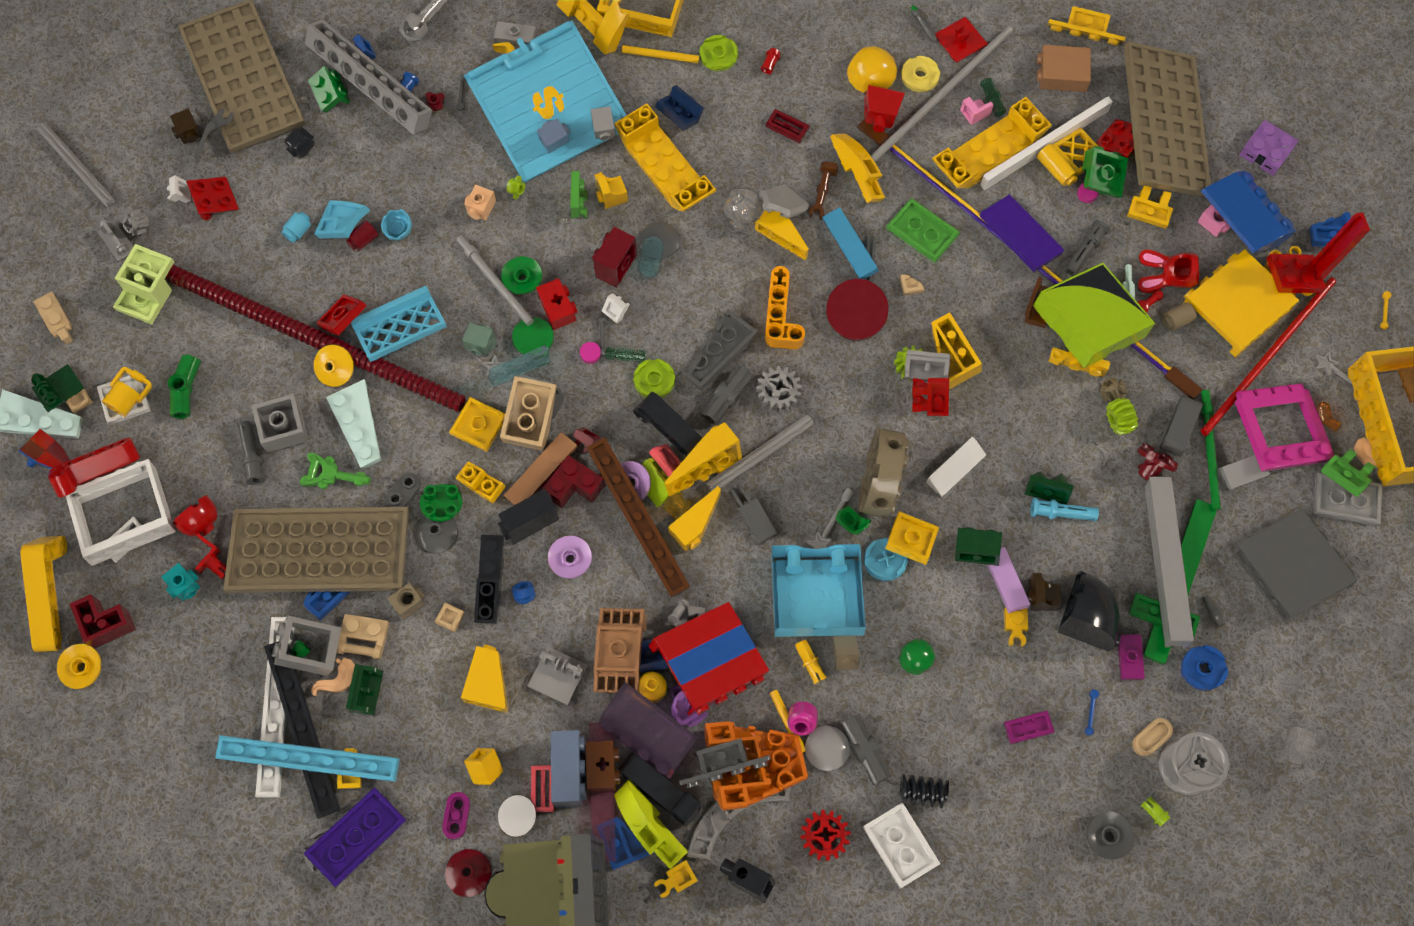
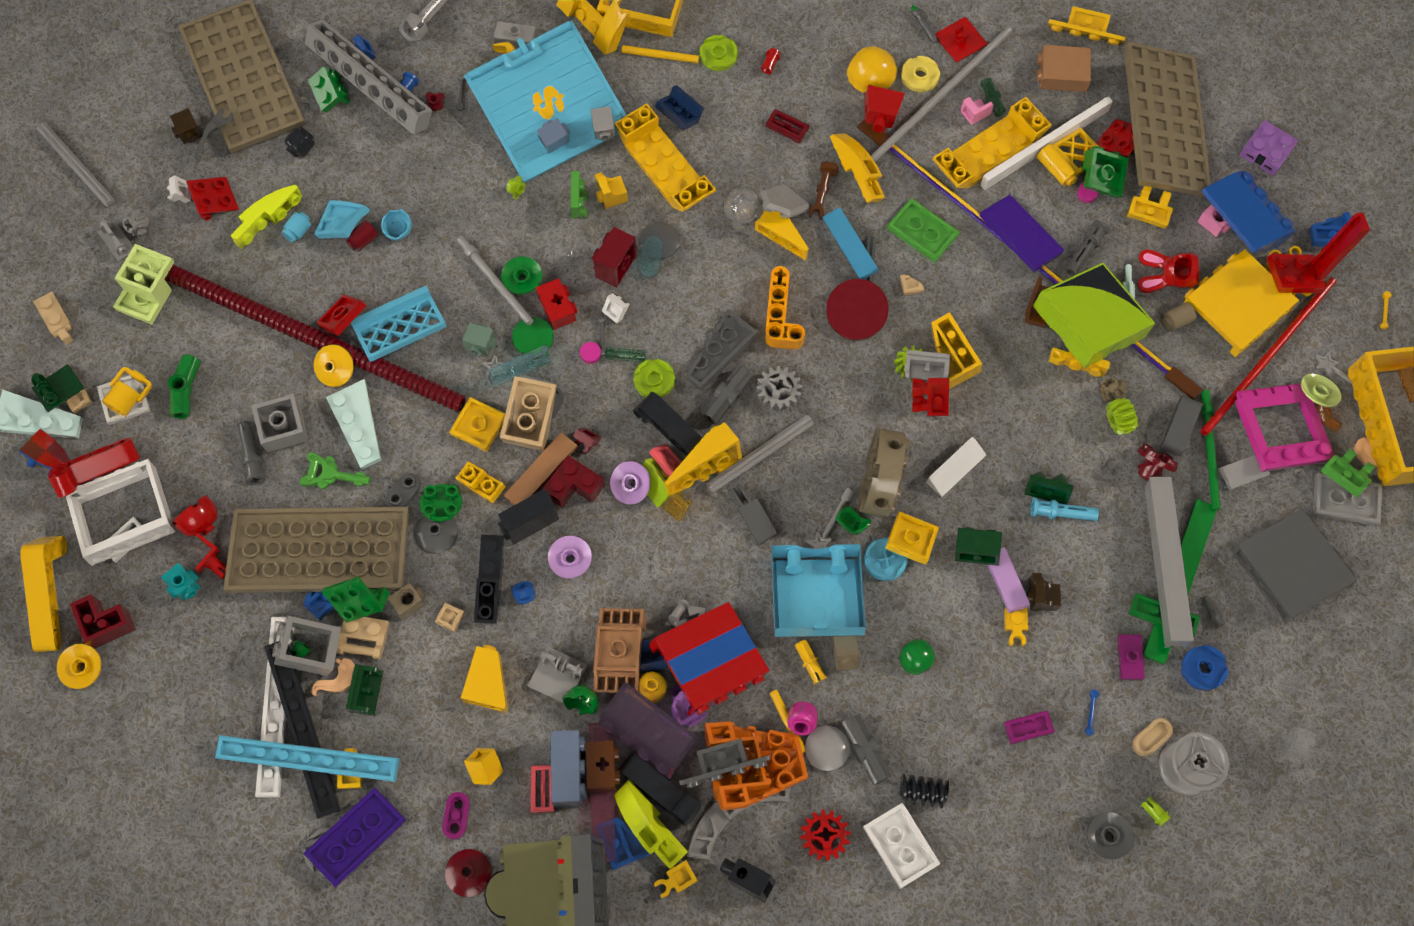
(270, 207): none -> neon yellow slope
(354, 599): none -> green bracket
(480, 202): light nougat brick -> none
(516, 815): white sticker -> none
(581, 698): none -> green hair
(638, 517): reddish brown plate -> none
(692, 525): yellow slope -> none
(1091, 613): black brick -> none
(1145, 304): red piece -> none
(1321, 390): none -> yellowish green dish

